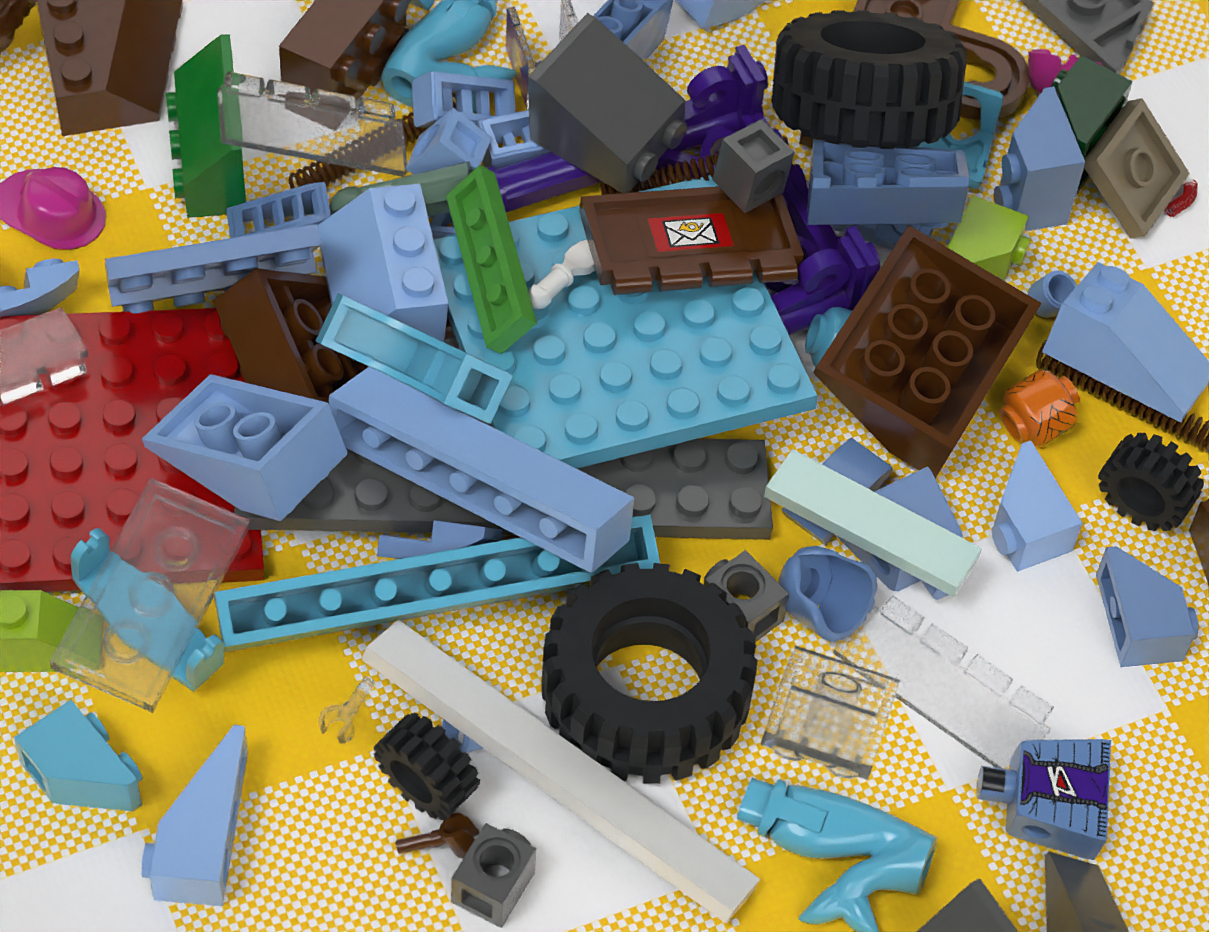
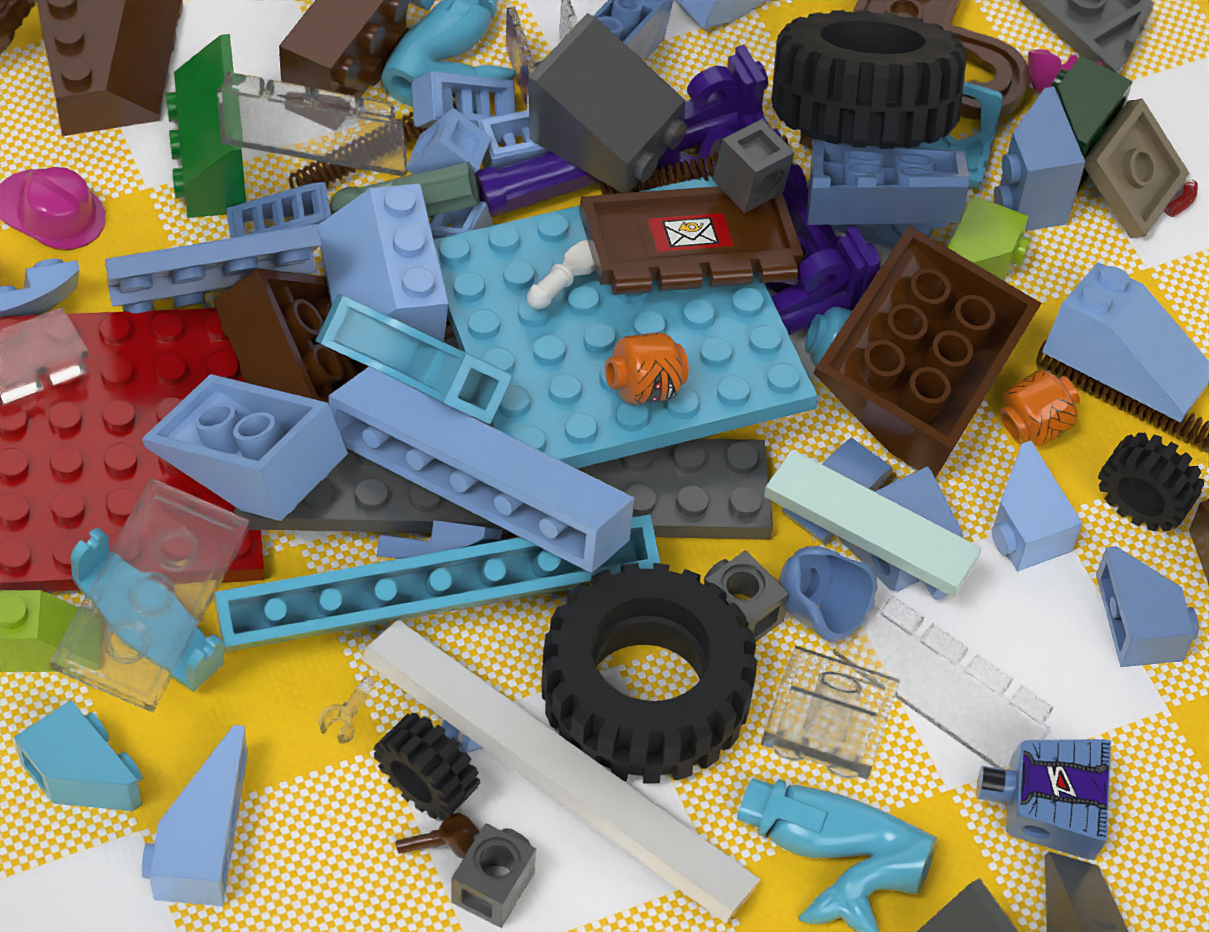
(491, 260): bright green plate -> none
(647, 368): none -> orange head
(1051, 292): light blue piece -> none

